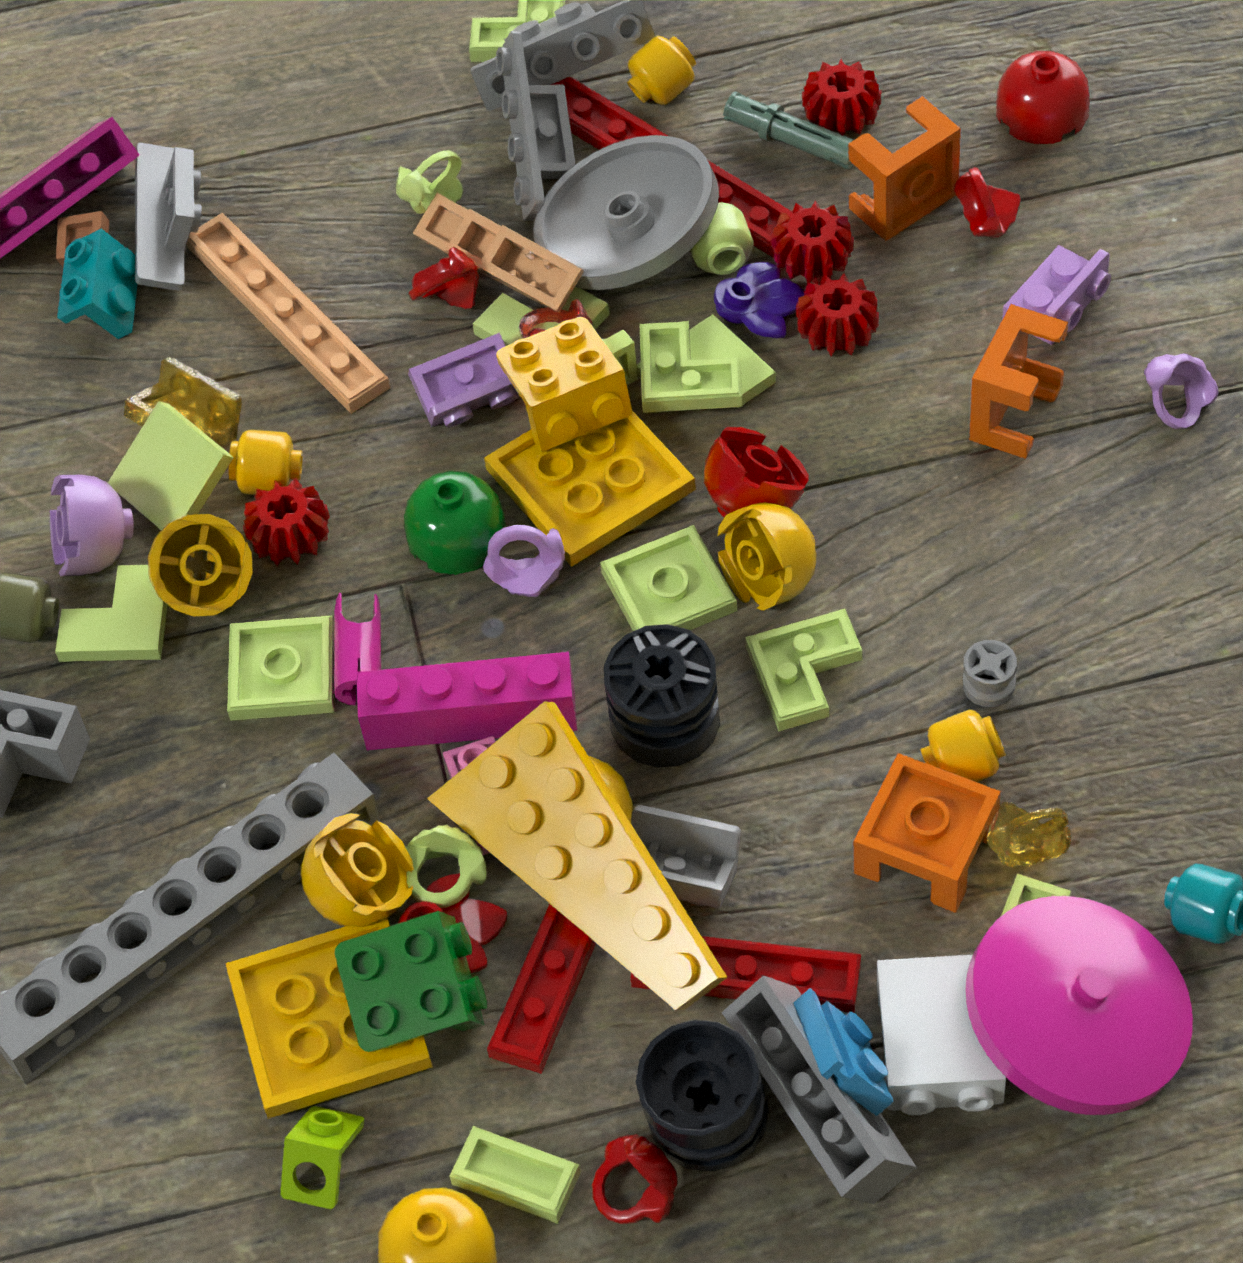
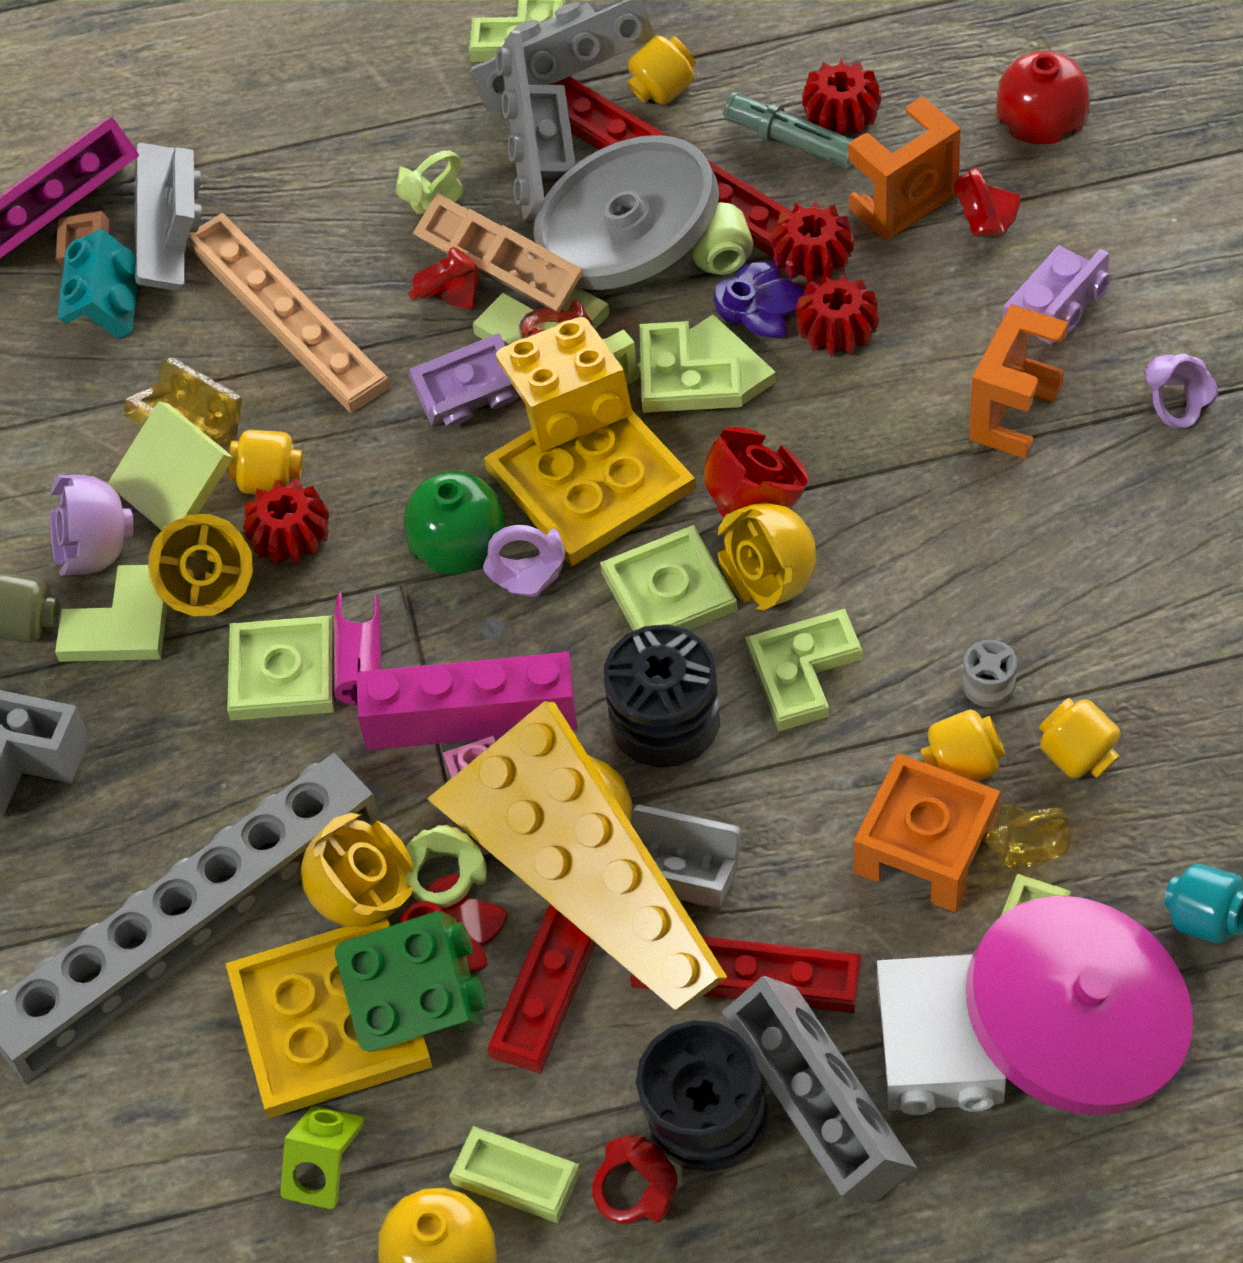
(844, 1050): dark azure plate -> none
(1080, 739): none -> yellow head

